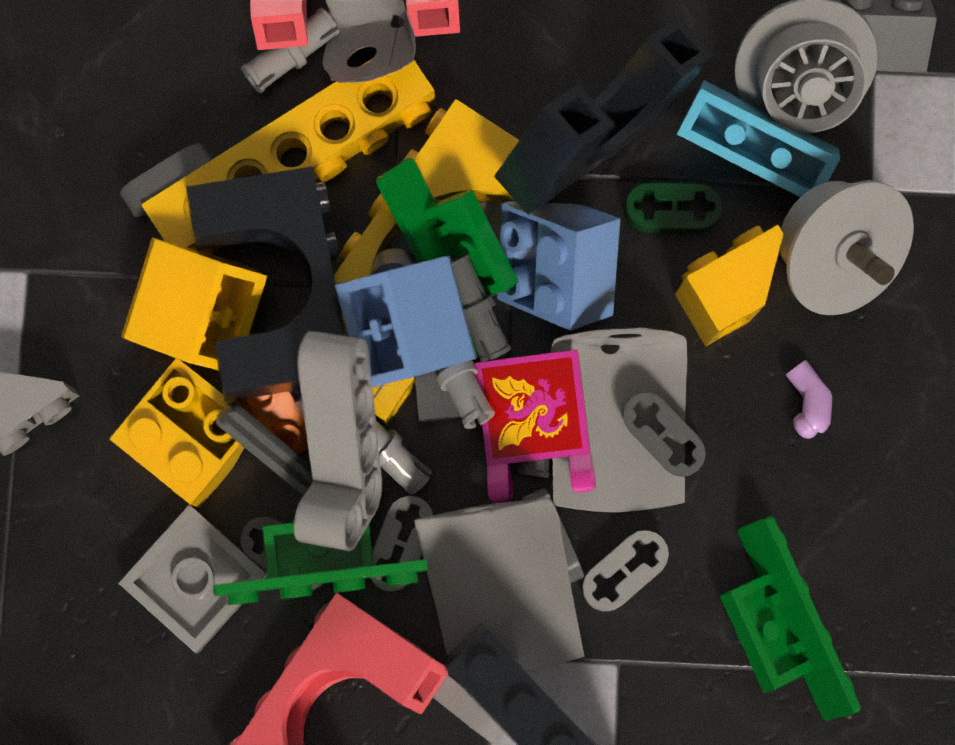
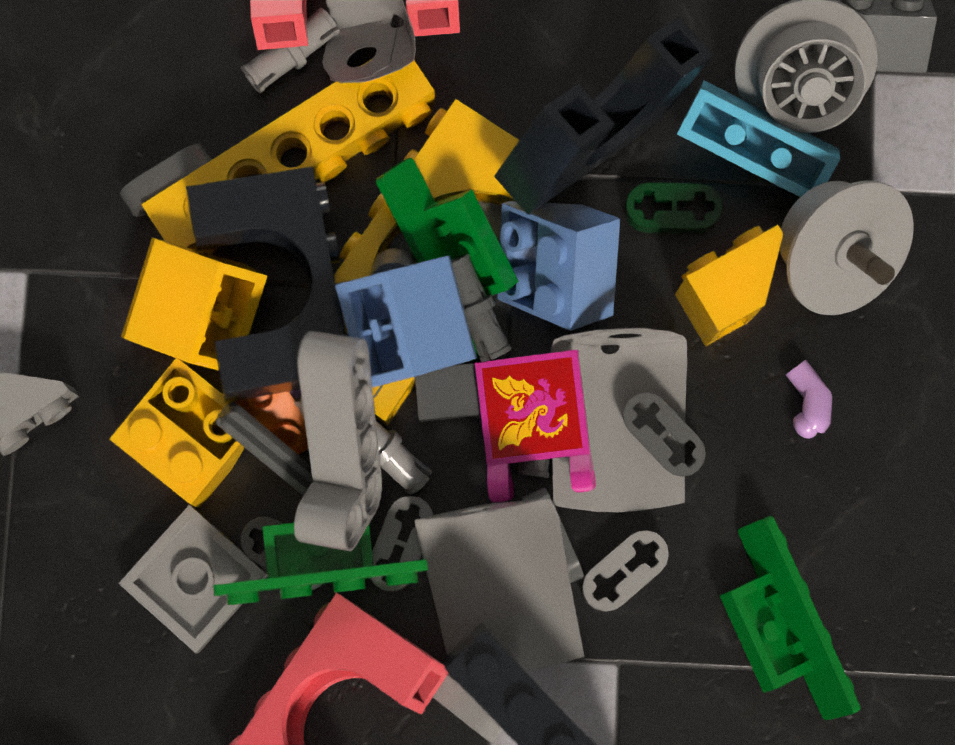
(465, 393): light grey pin -> none

